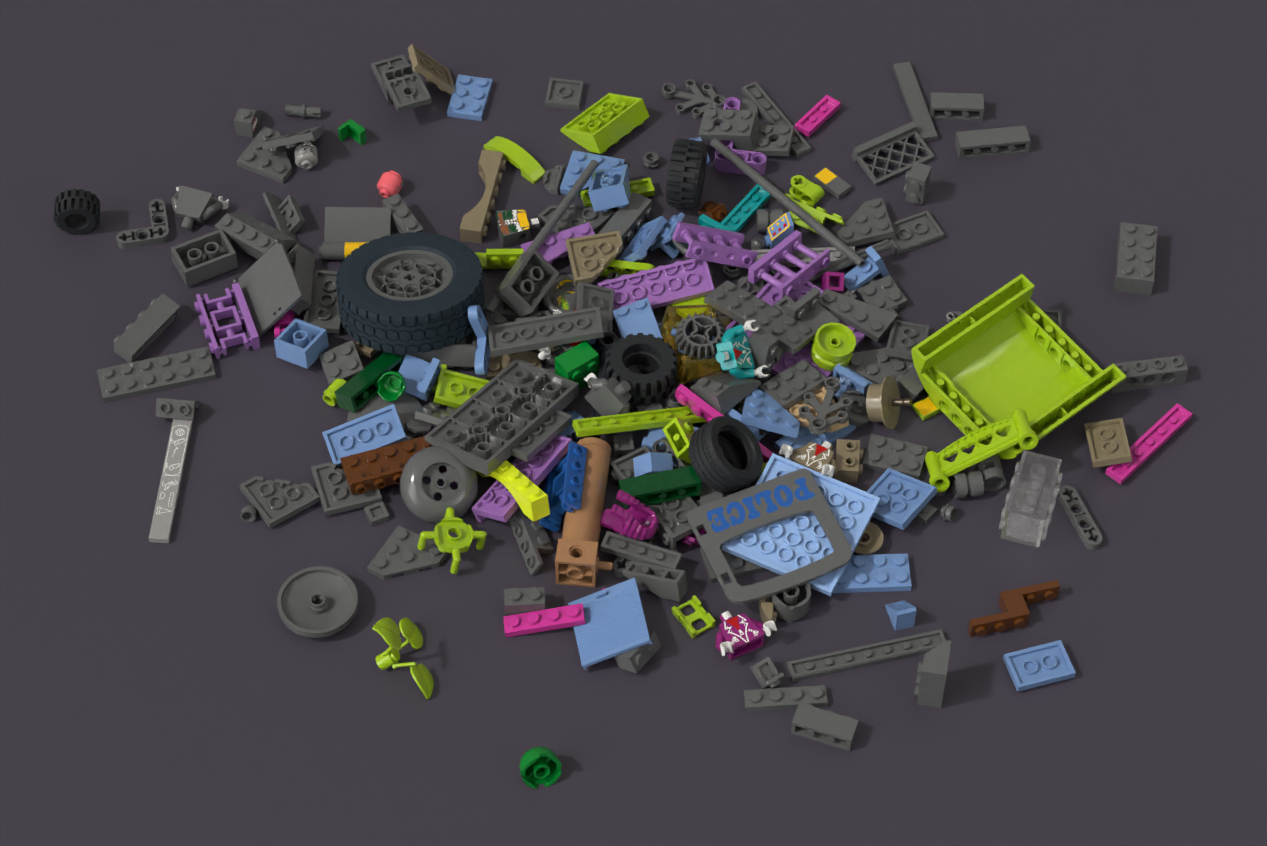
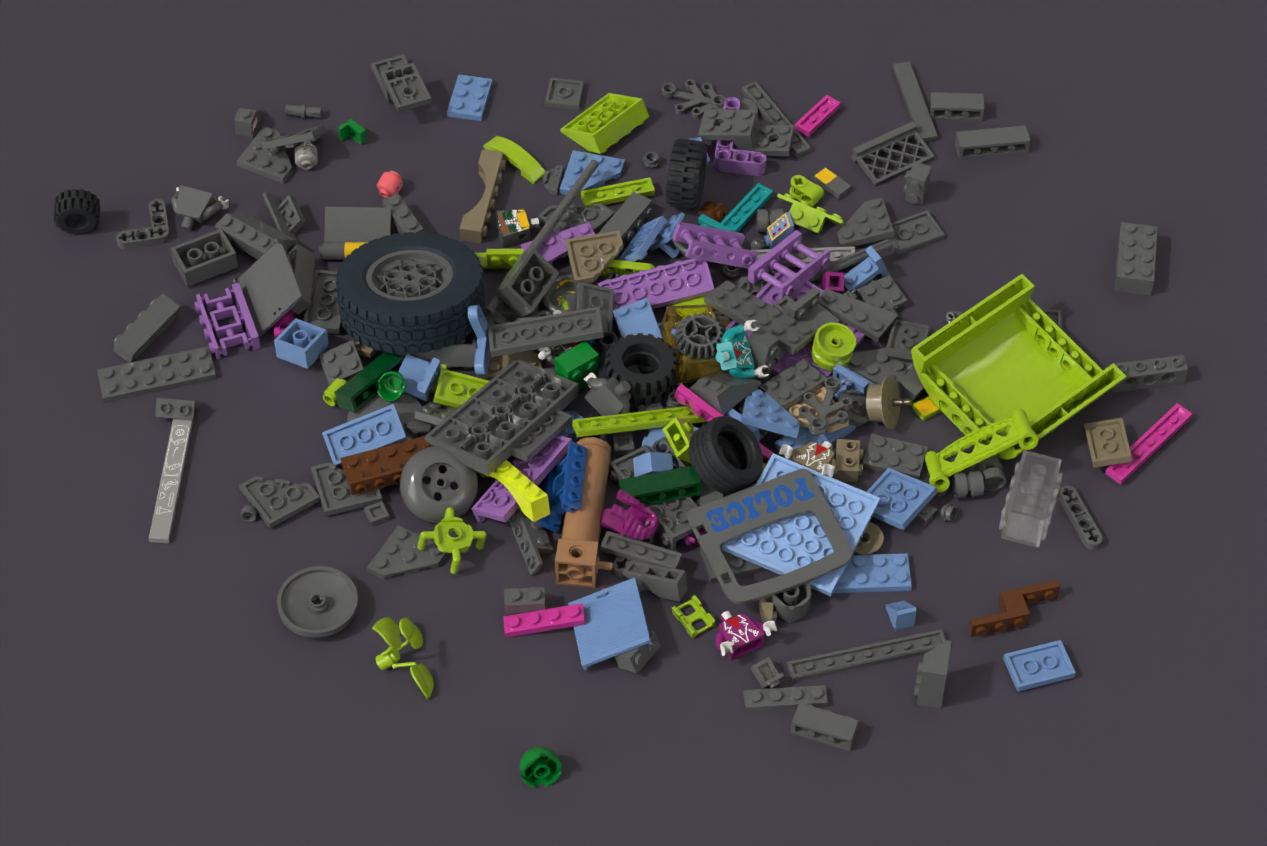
(431, 69): dark tan plate -> none
(610, 188): medium blue slope -> none
(788, 203): dark grey piece -> none

